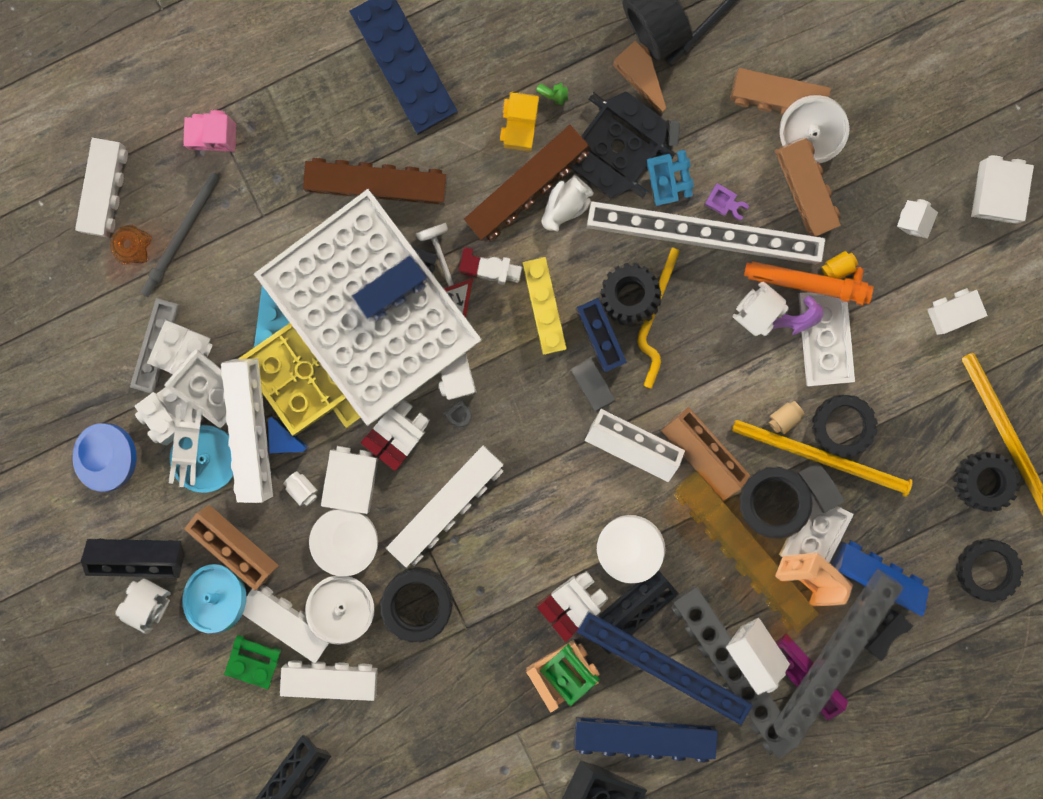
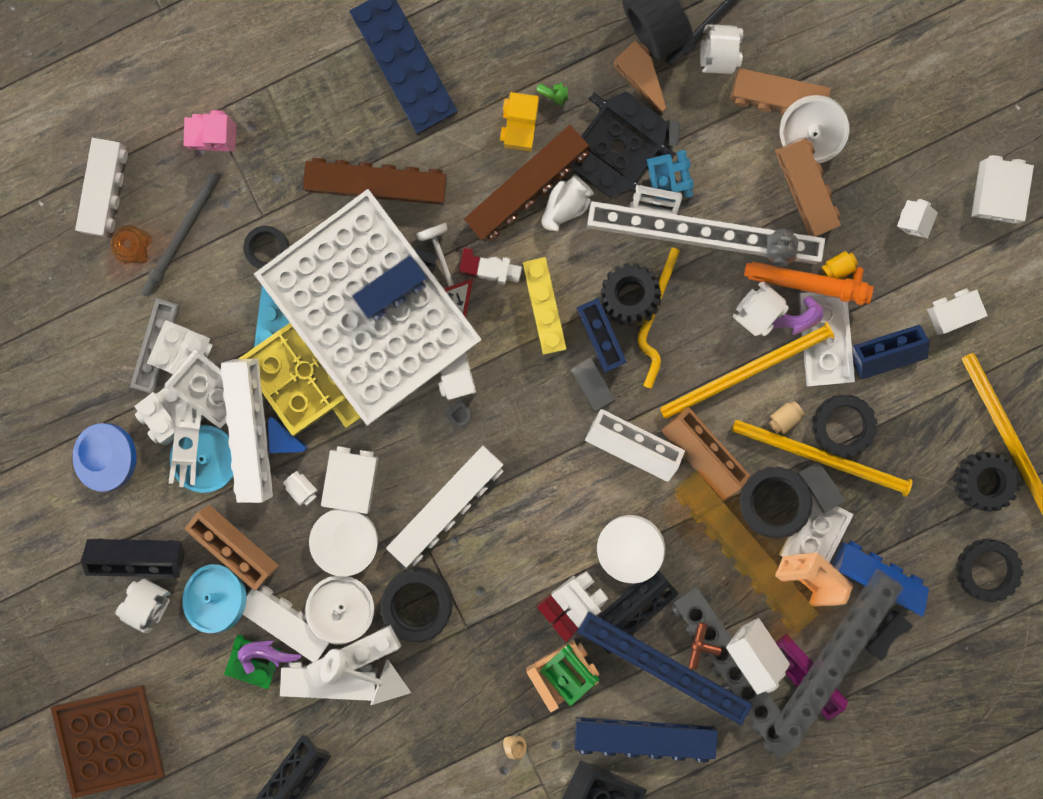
(108, 741): none -> reddish brown plate
(256, 233): none -> black tyre
(263, 650): none -> medium lavender piece
(361, 652): none -> white plate
(388, 686): none -> white piece
(401, 429): white hips -> none
(514, 747): none -> tan tile
(656, 192): none -> white tile
(699, 646): none -> copper piece
(721, 49): none -> white brick
(722, 201): medium lavender plate -> none
(748, 371): none -> yellow axle
(782, 247): none -> dark grey head
(890, 351): none -> dark blue brick

